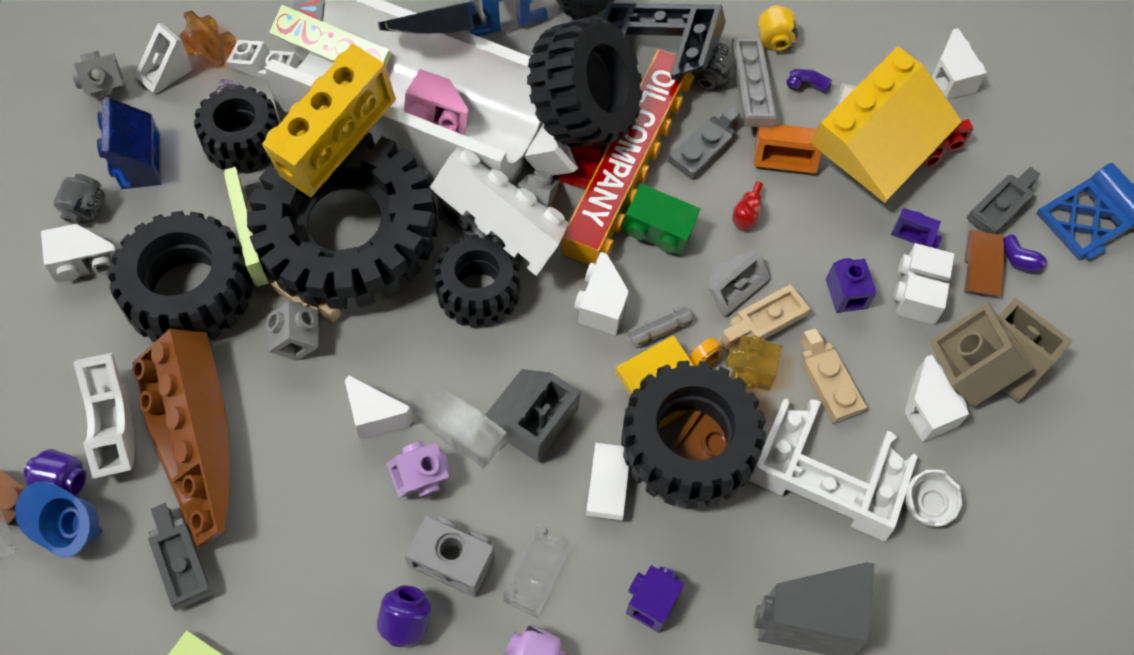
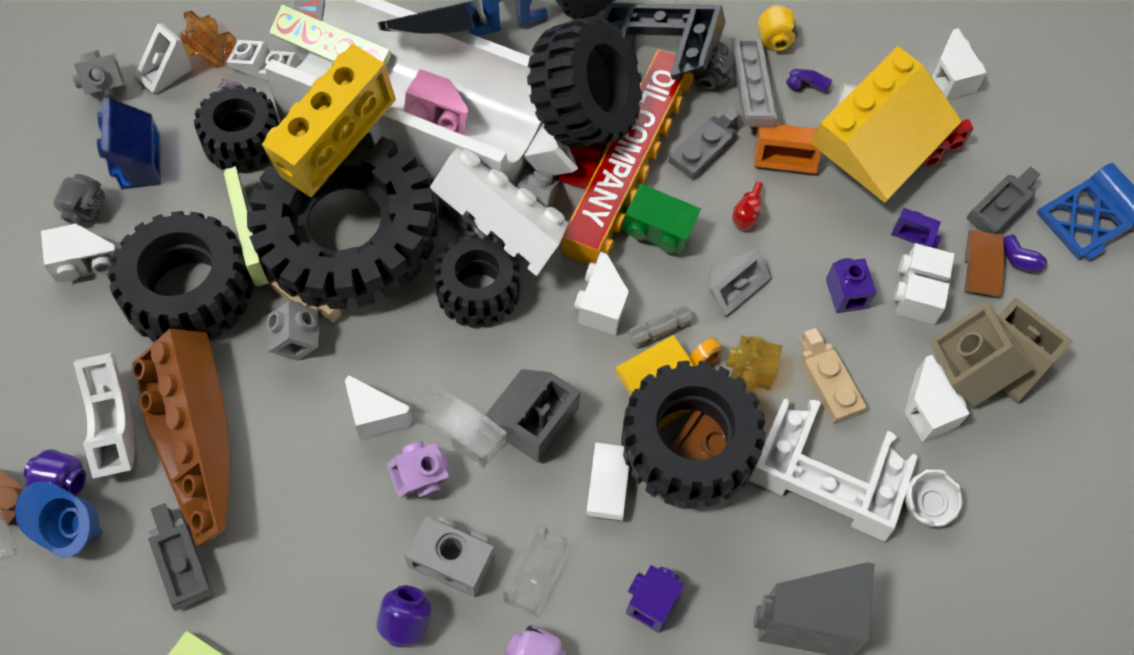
(766, 316): tan hinge -> none

